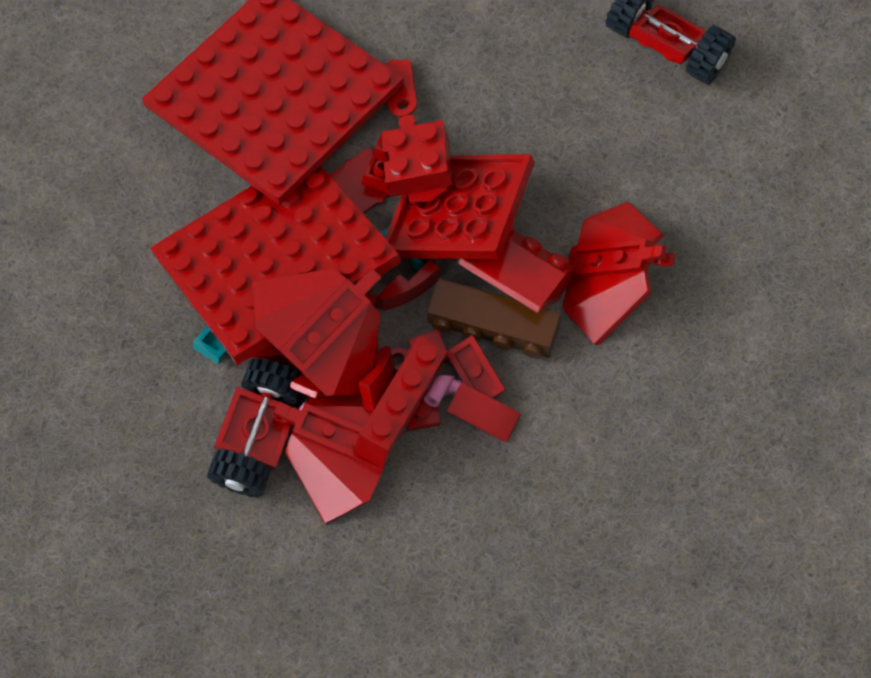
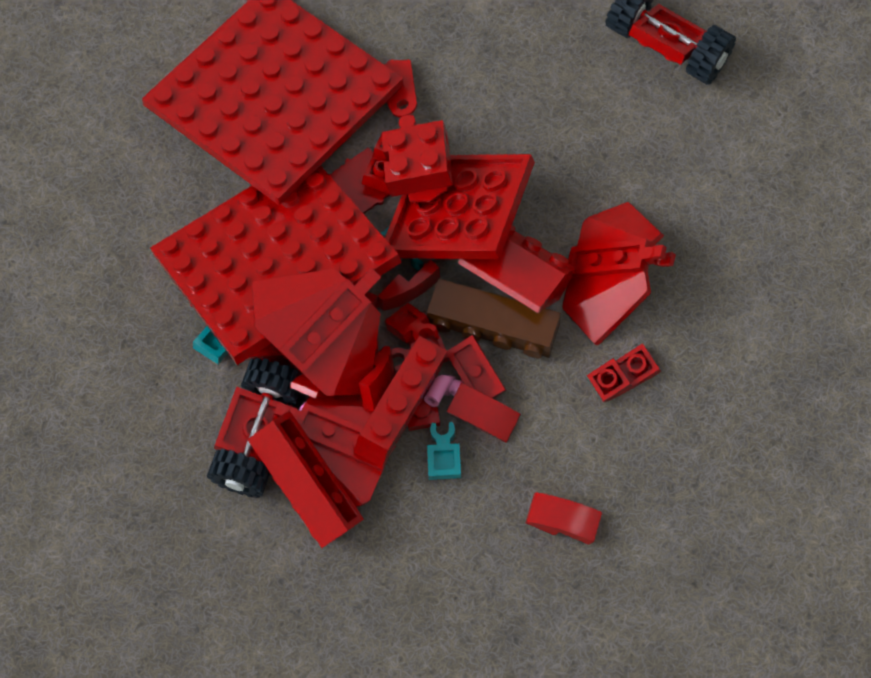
(305, 479): none -> red brick
(410, 324): none -> red plate
(443, 457): none -> teal plate
(563, 516): none -> red slope
(624, 373): none -> red slope

